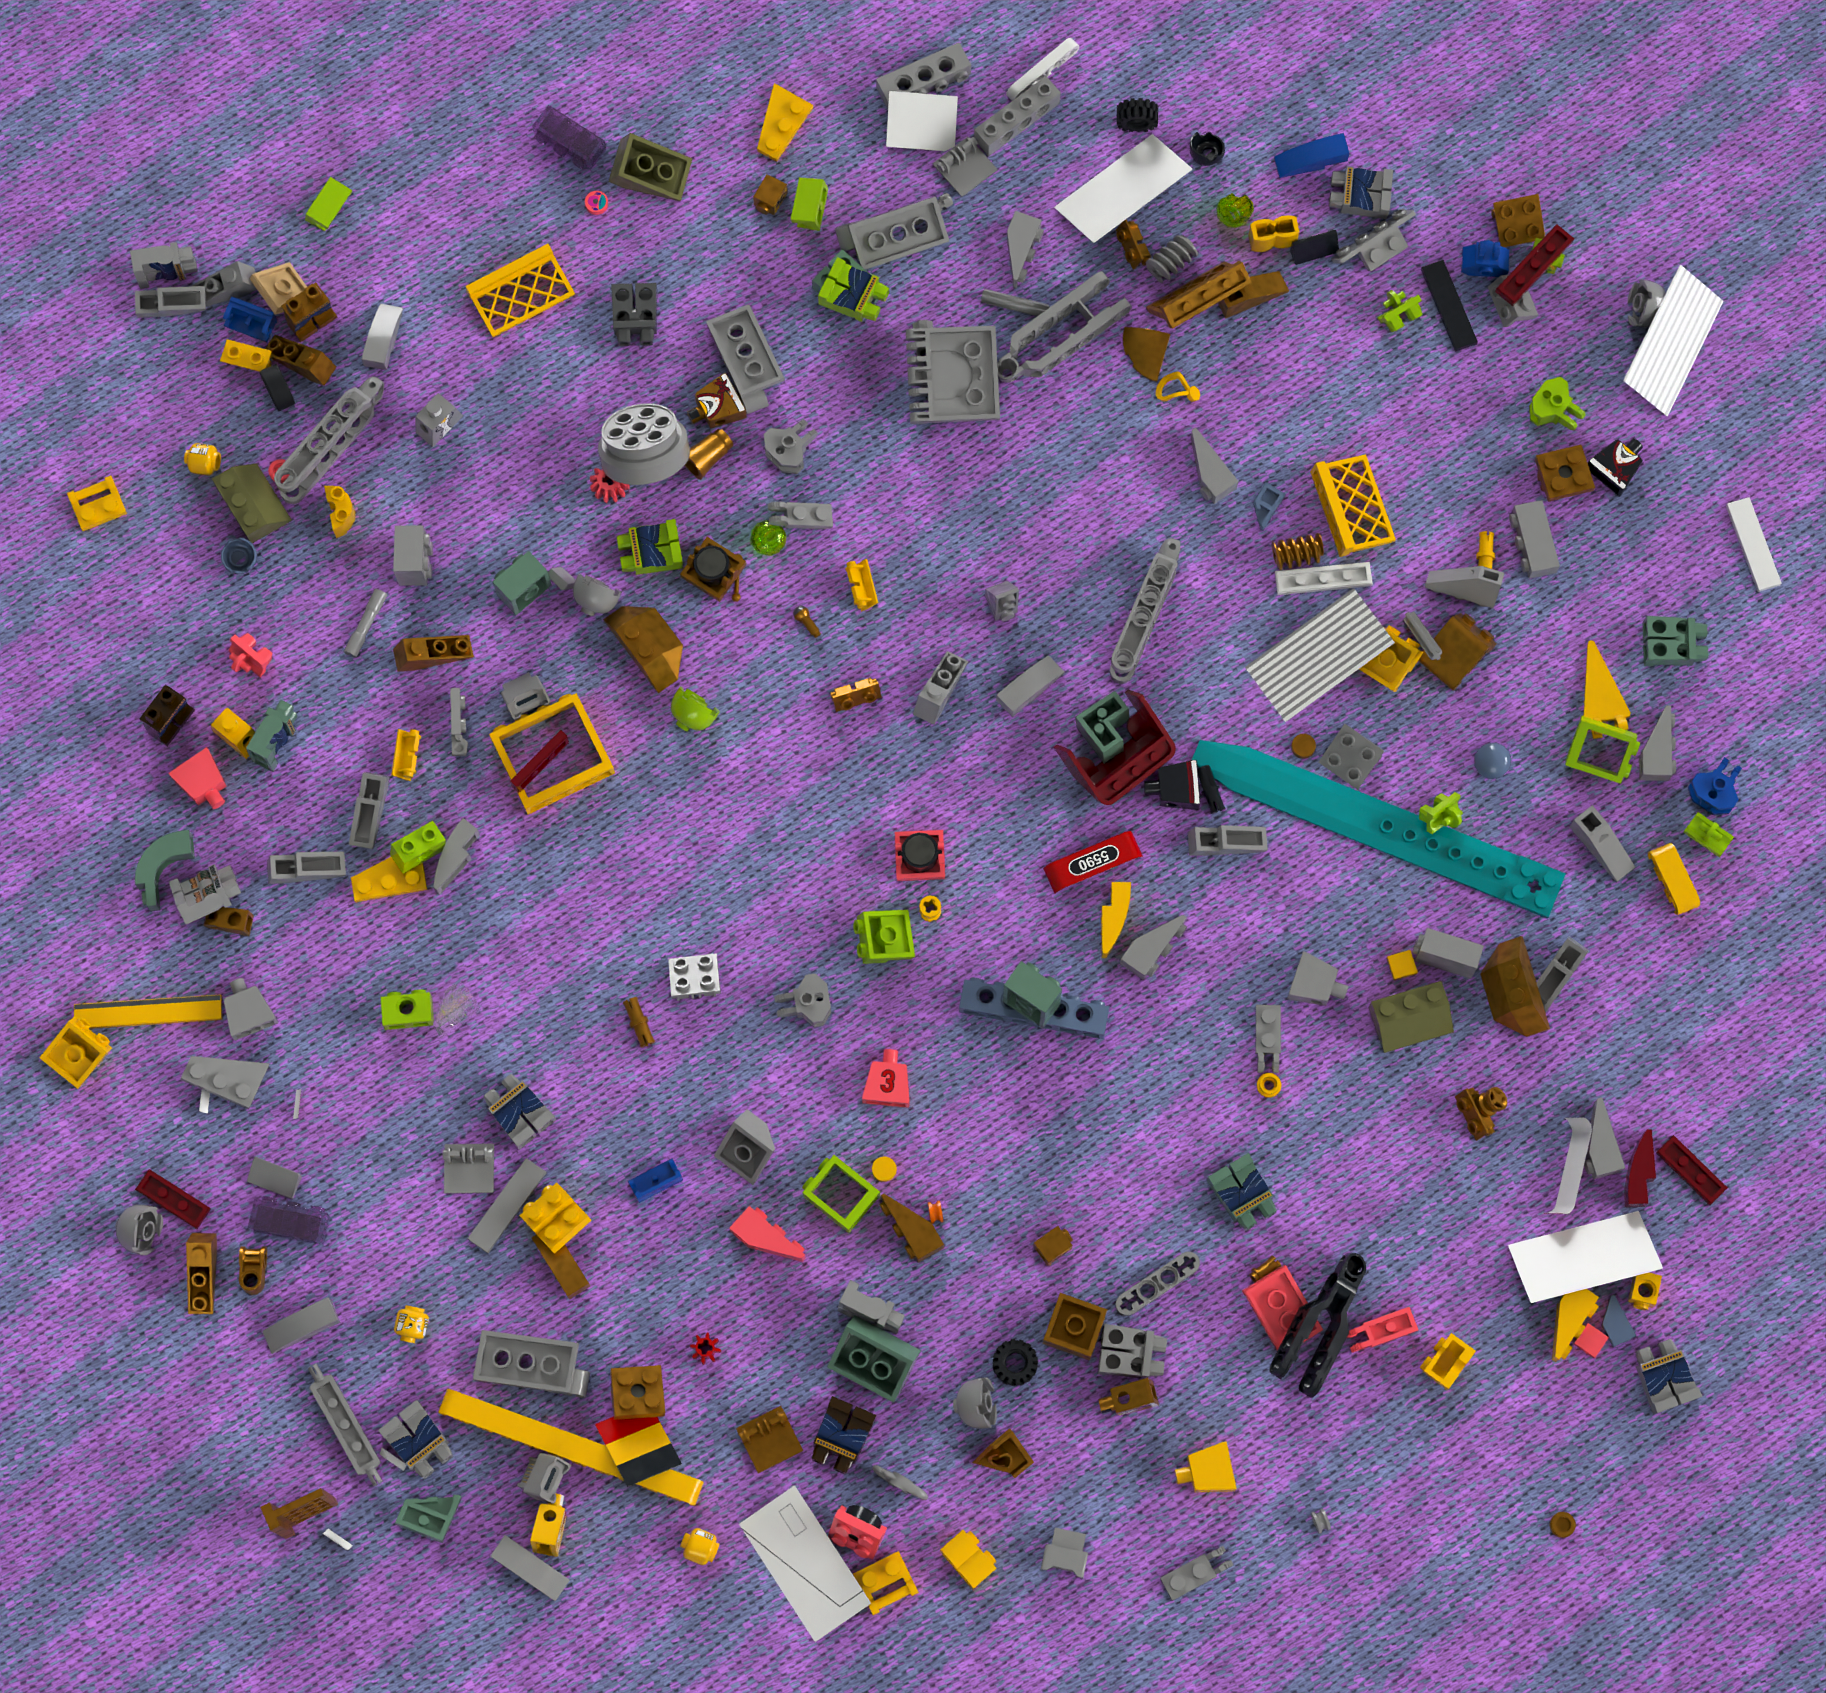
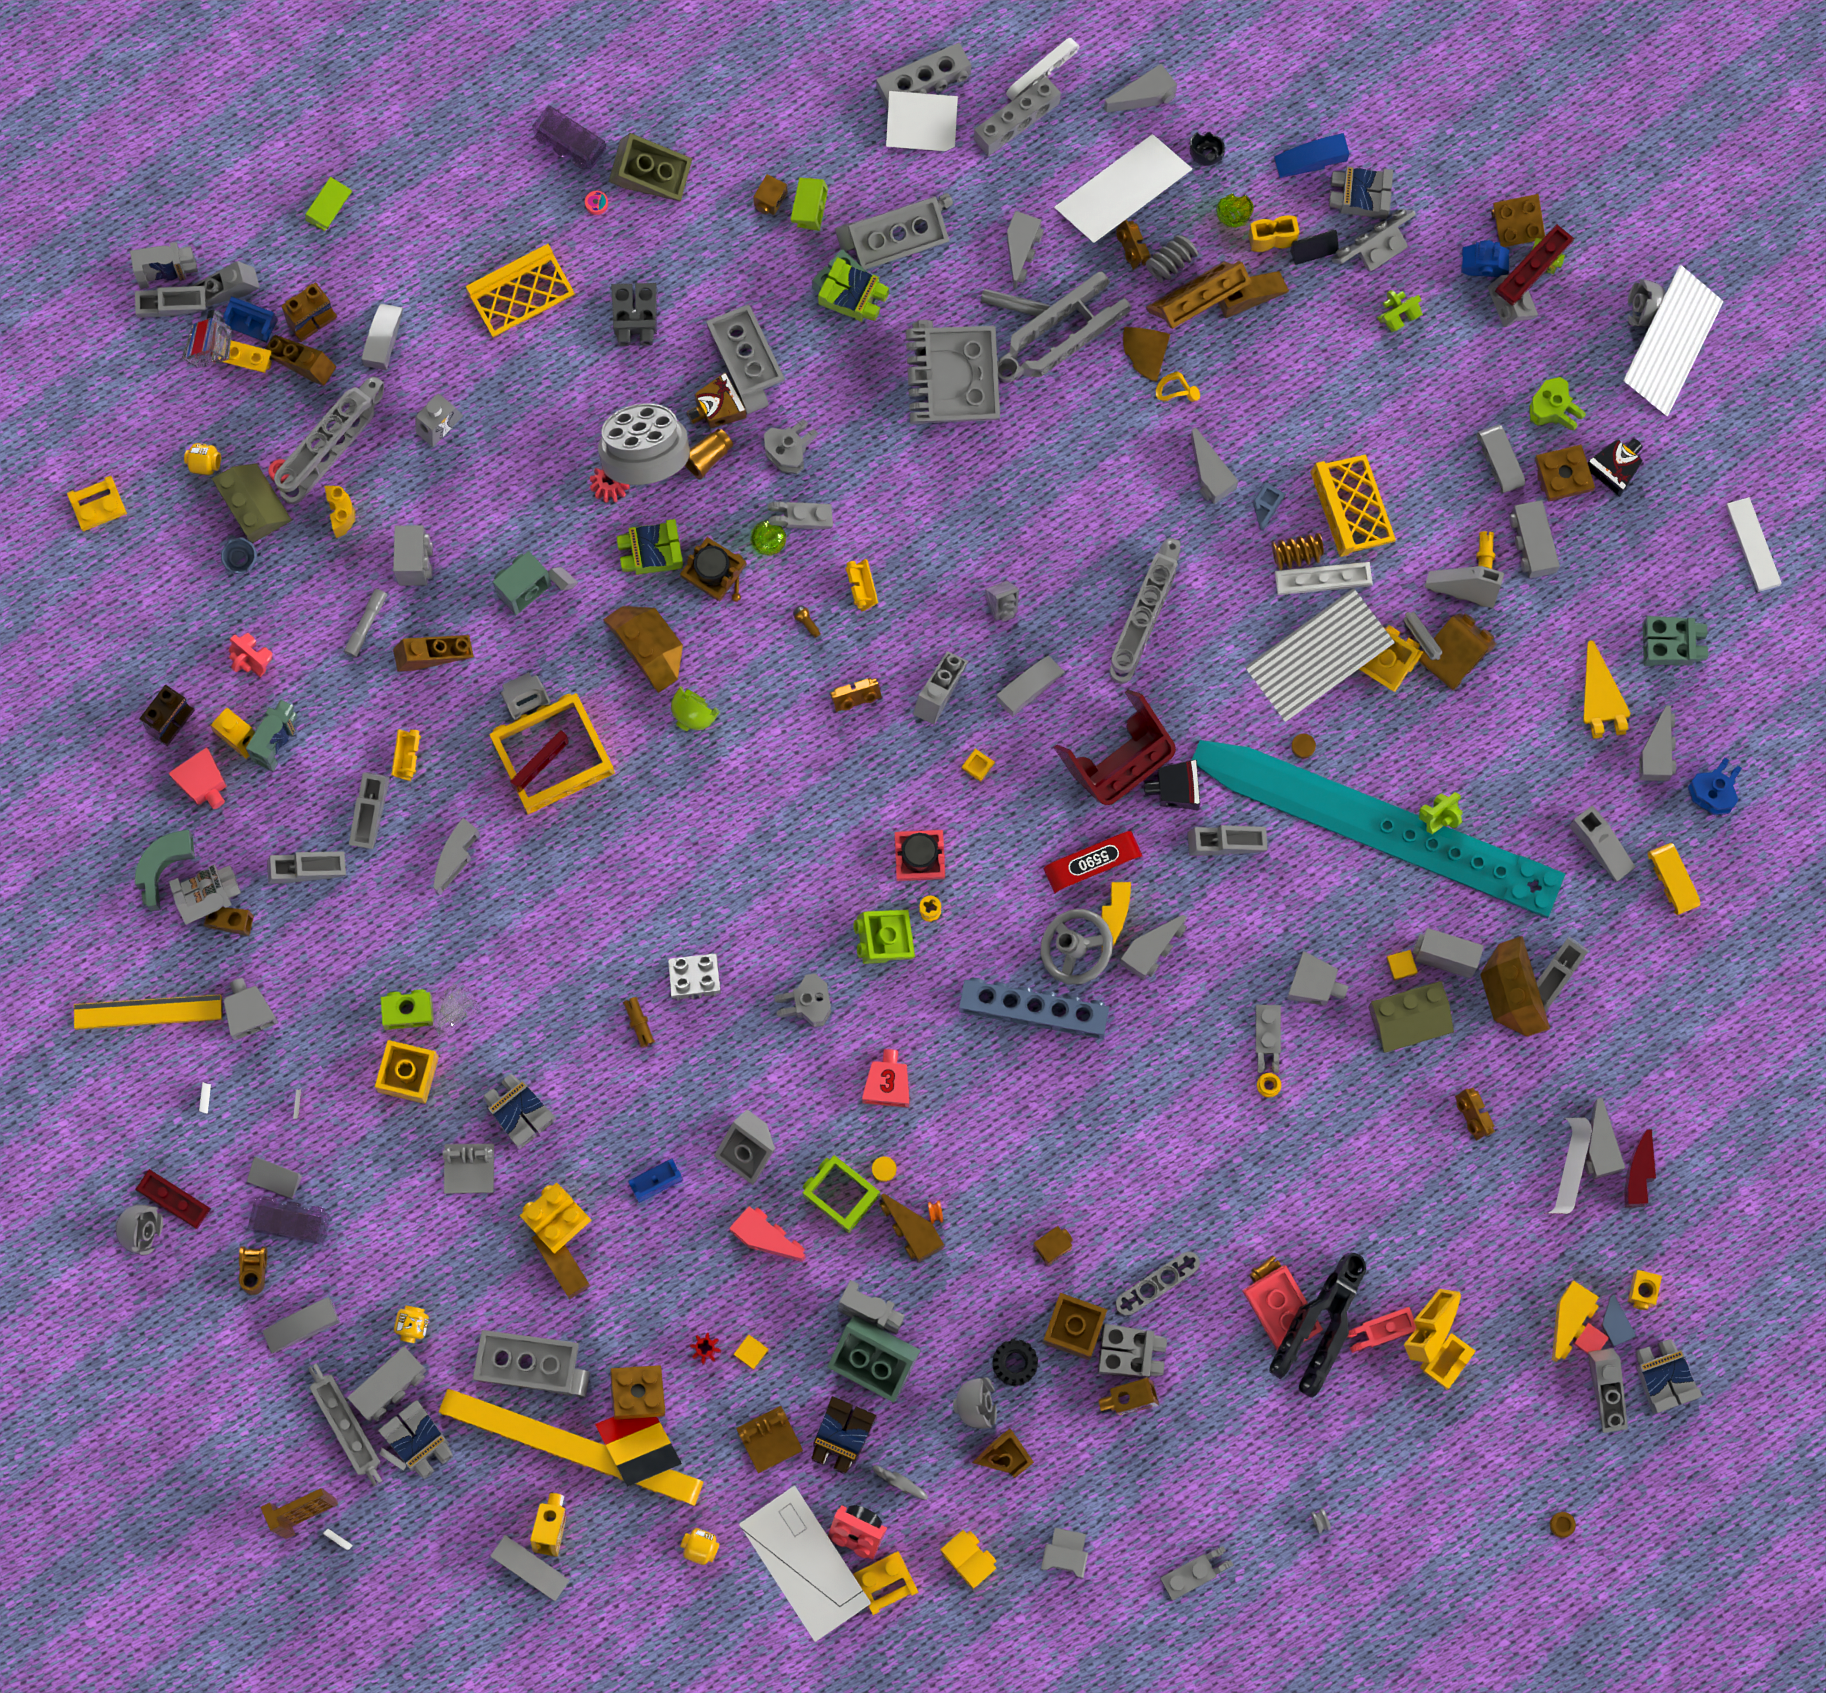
(76, 1051): yellow plate -> none
(201, 1272): pearl gold slope -> none
(208, 341): none -> clear torso
(226, 1078): light grey wing -> none
(277, 387): black tyre -> none
(278, 285): tan tile -> none
(387, 880): yellow wing -> none
(387, 1385): none -> light grey brick
(406, 1071): none -> yellow brick
(417, 847): lime brick -> none
(428, 1516): sand green wing -> none
(458, 725): light grey hinge -> none
(507, 1205): light grey tile -> none
(543, 1477): light grey piece -> none
(594, 595): light grey cylinder -> none
(751, 1352): none -> yellow tile
(782, 121): yellow wing -> none
(965, 166): light grey hinge -> none
(978, 765): none -> yellow tile
(1032, 993): sand green brick -> none
(1075, 946): none -> light grey piece
(1099, 724): sand green brick -> none
(1137, 115): black tyre -> none
(1146, 91): none -> light grey slope
(1208, 1470): yellow torso -> none
(1210, 789): black axle -> none
(1249, 1197): sand green hips -> none
(1351, 756): light grey hinge -> none
(1433, 1326): none -> yellow slope
(1449, 305): black tile -> none
(1491, 1101): pearl gold wheel -> none
(1492, 760): sand blue hair -> none
(1502, 458): none -> light grey beam
(1585, 1257): white sticker -> none
(1587, 723): lime window -> none
(1608, 1389): none -> light grey slope
(1691, 1170): dark red tile -> none
(1708, 834): lime hips -> none

